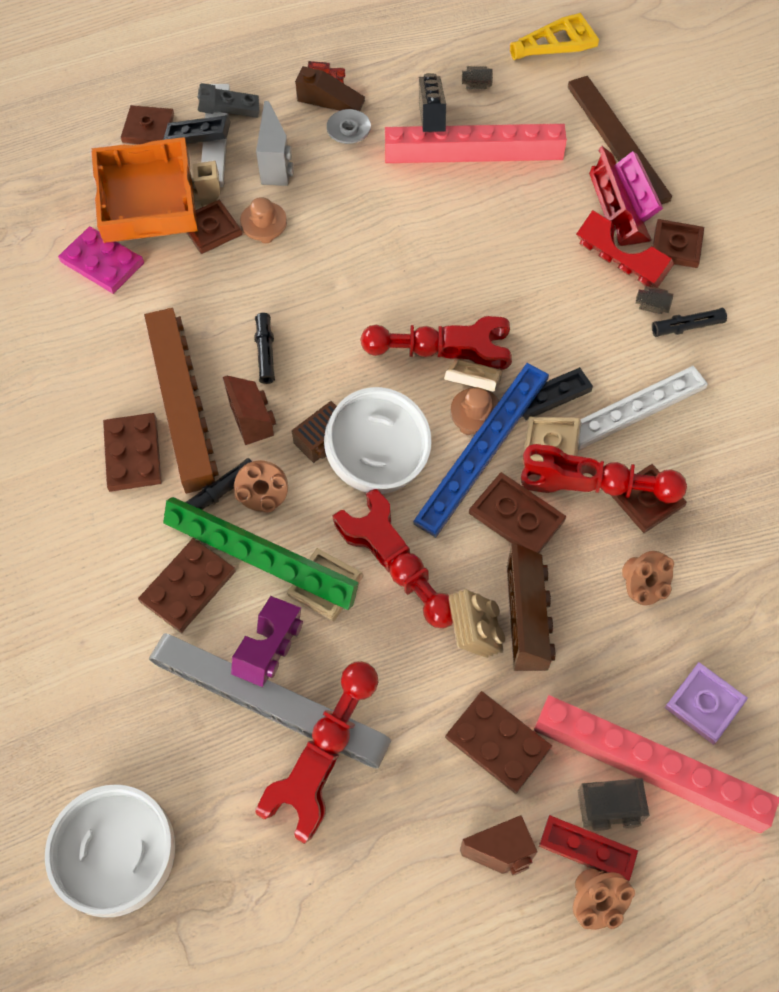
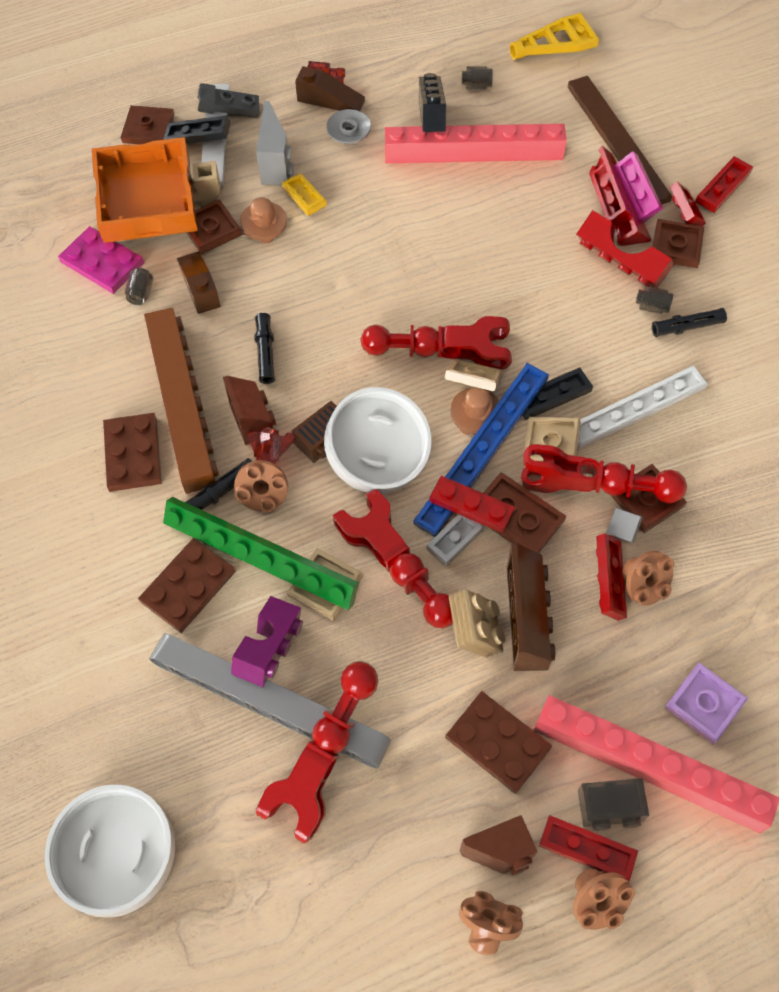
(138, 286): none -> clear smoke brick
(199, 282): none -> reddish brown slope
(269, 444): none -> clear red rock
(304, 194): none -> yellow plate
(454, 539): none -> light grey plate
(472, 504): none -> red plate
(490, 922): none -> nougat plate
(610, 577): none -> red plate
(624, 525): none -> light grey tile
(685, 201): none -> plate
(724, 184): none -> red plate

